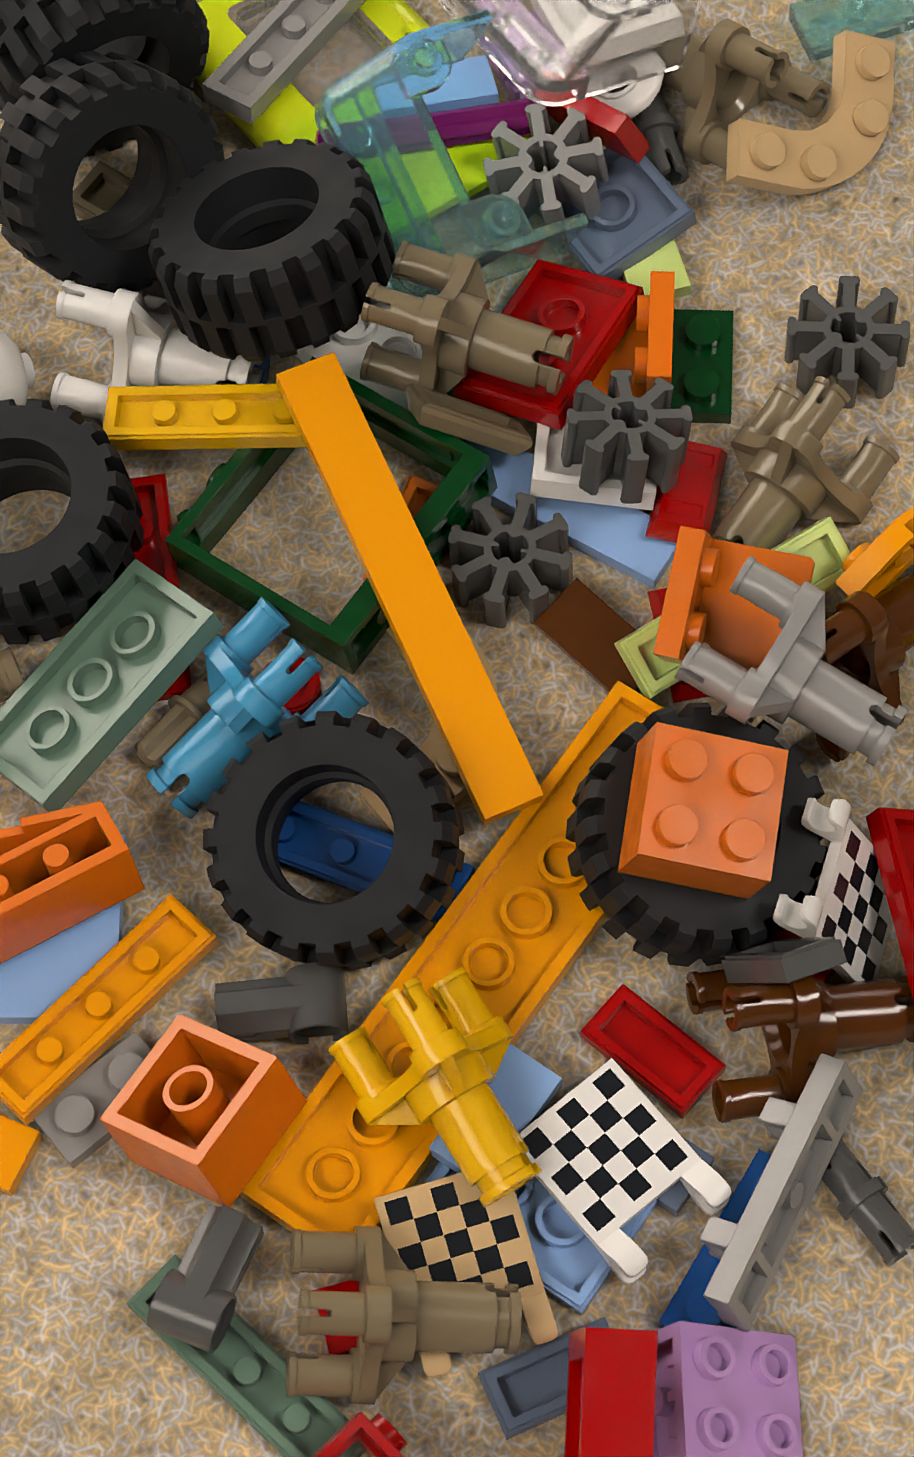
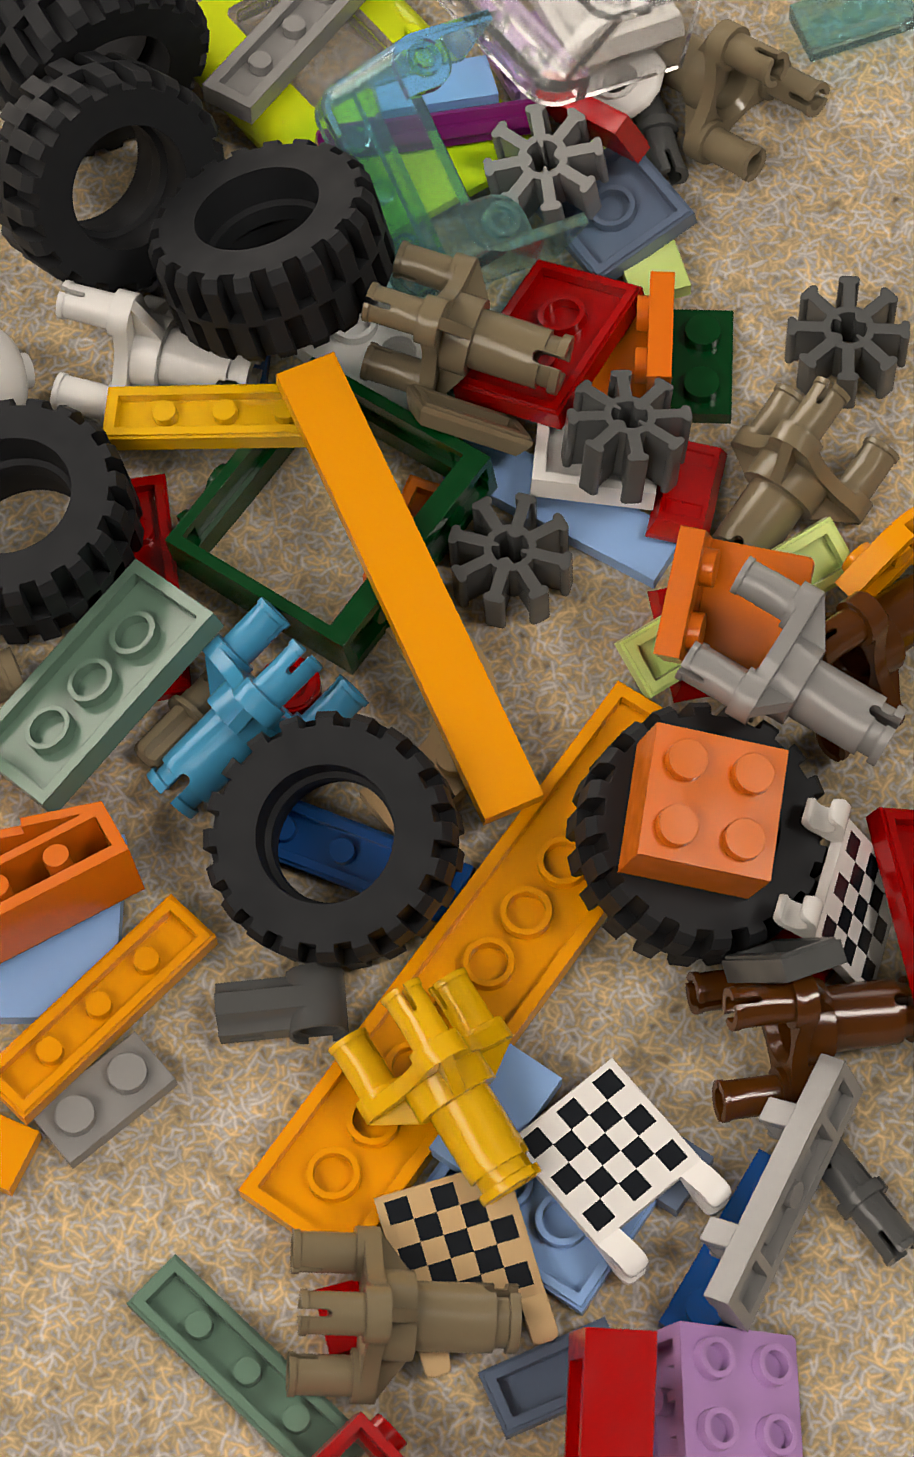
(99, 191): dark tan tile -> none
(200, 1295): dark grey piece -> none
(204, 1110): orange brick -> none
(586, 633): reddish brown tile -> none
(652, 1050): red tile -> none
(841, 143): tan plate -> none

